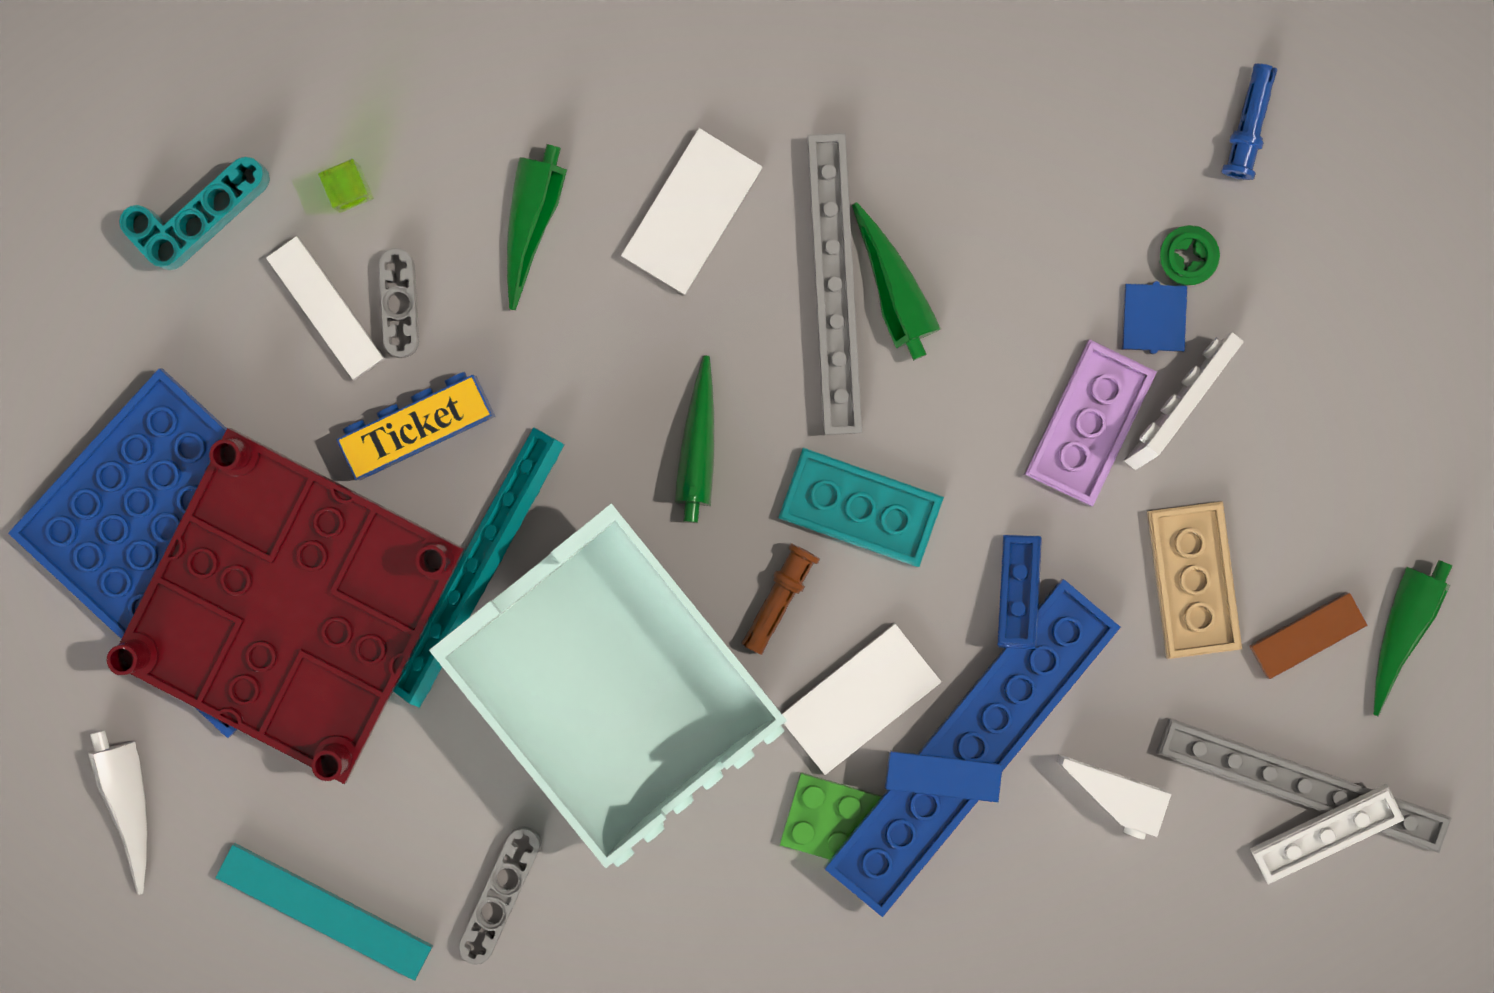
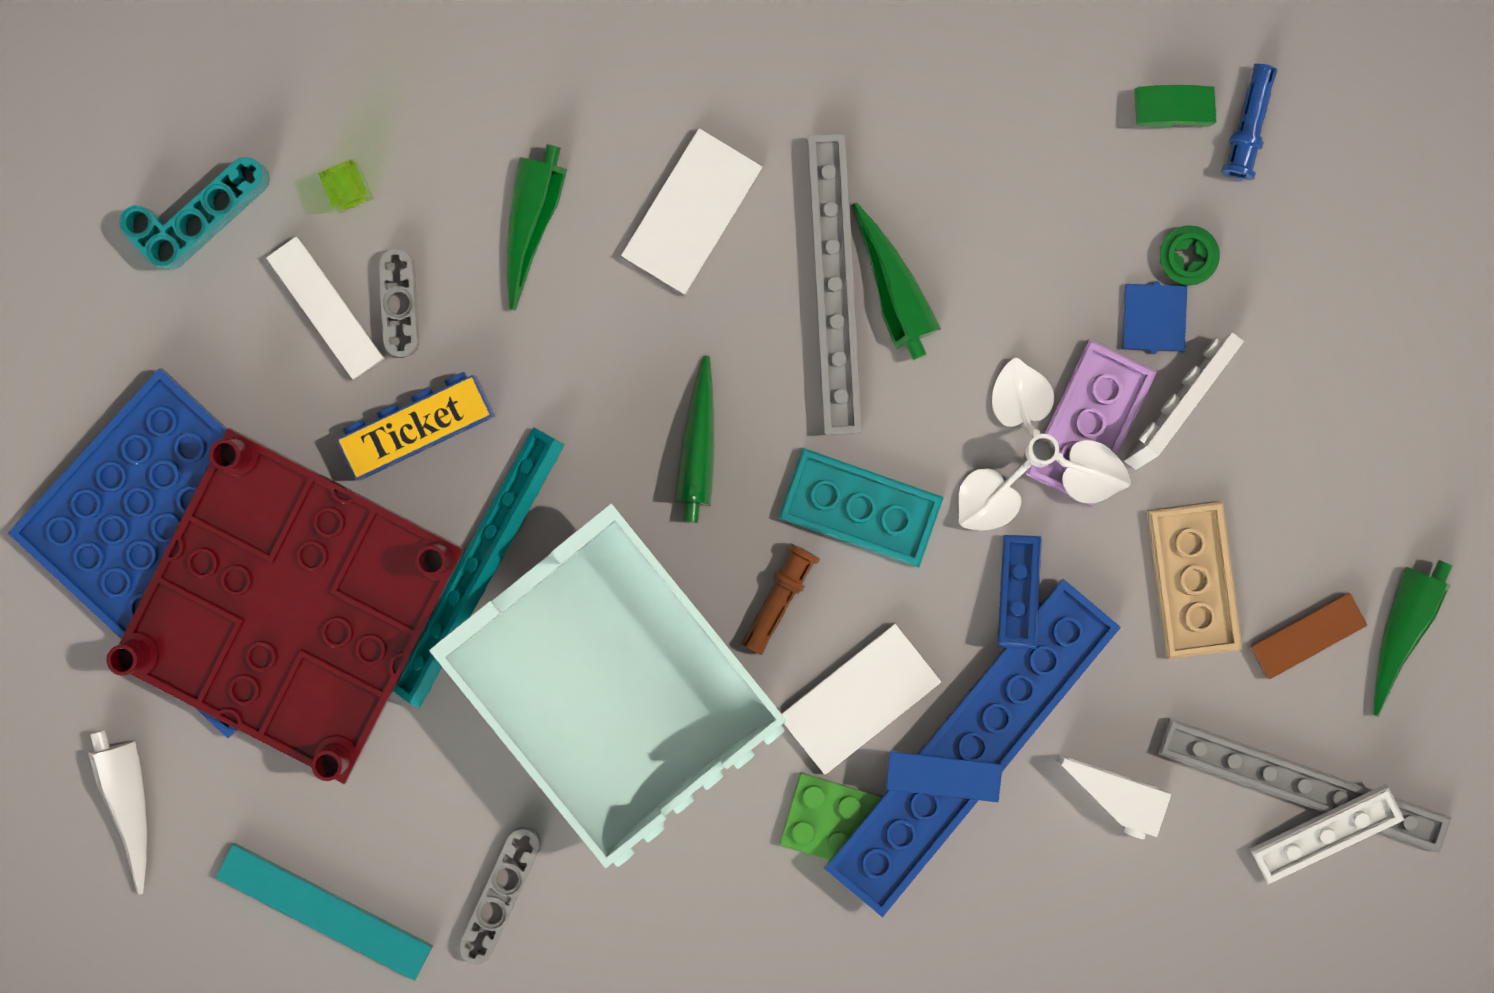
(1092, 468): none -> white plant
(1175, 104): none -> green slope

